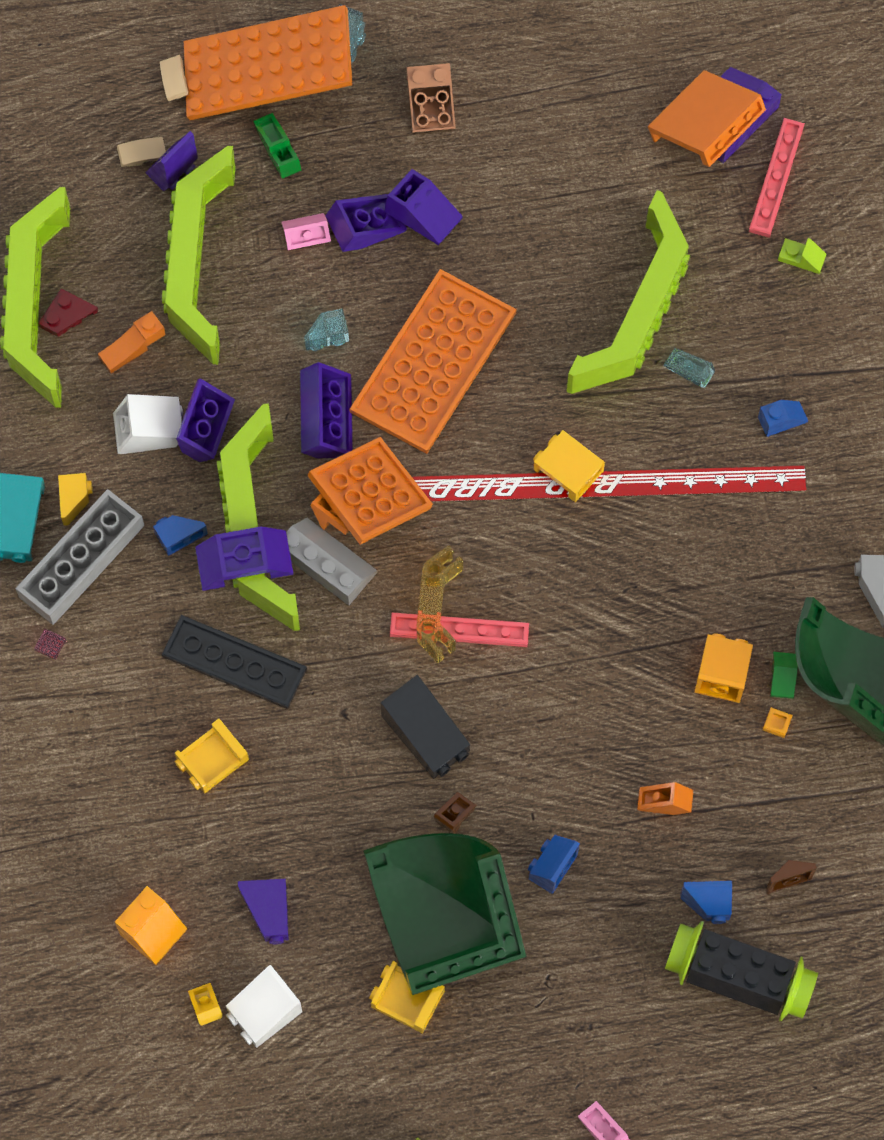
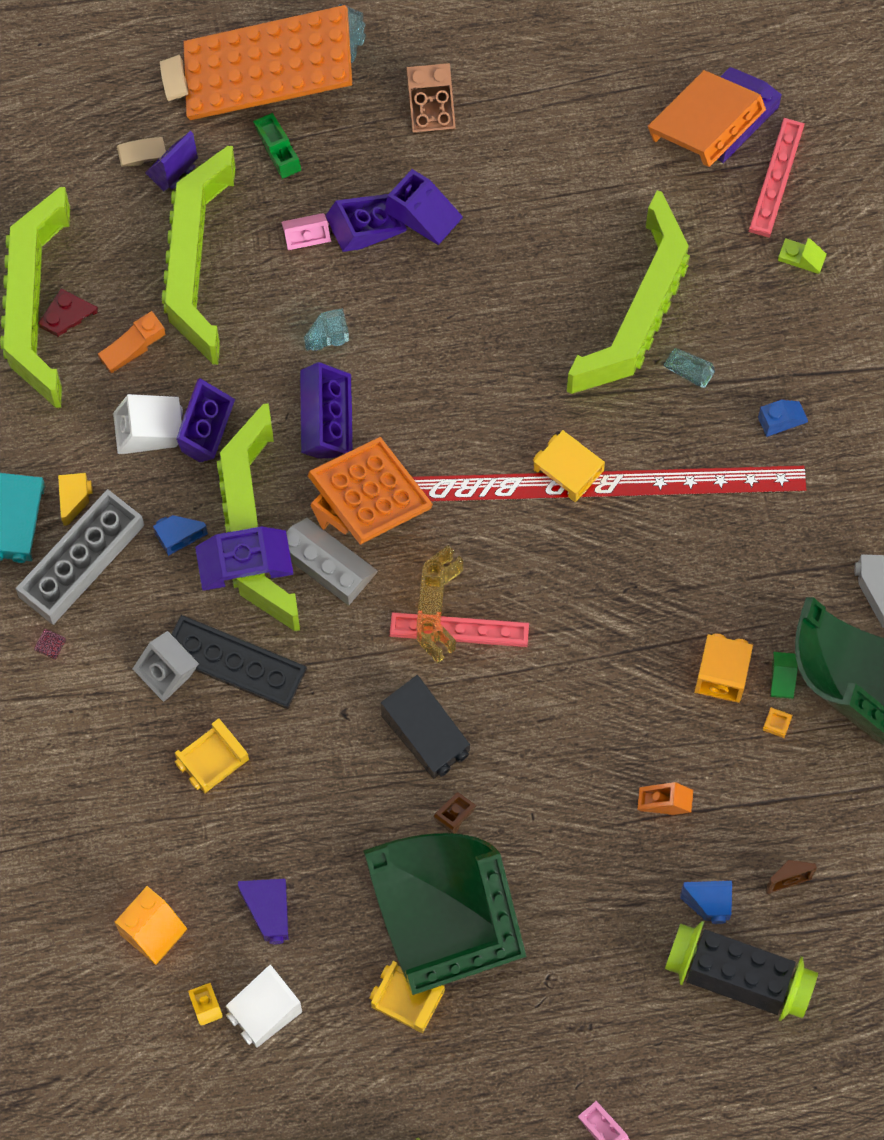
(165, 665): none -> light grey slope
(433, 361): orange plate -> none
(553, 863): blue slope -> none

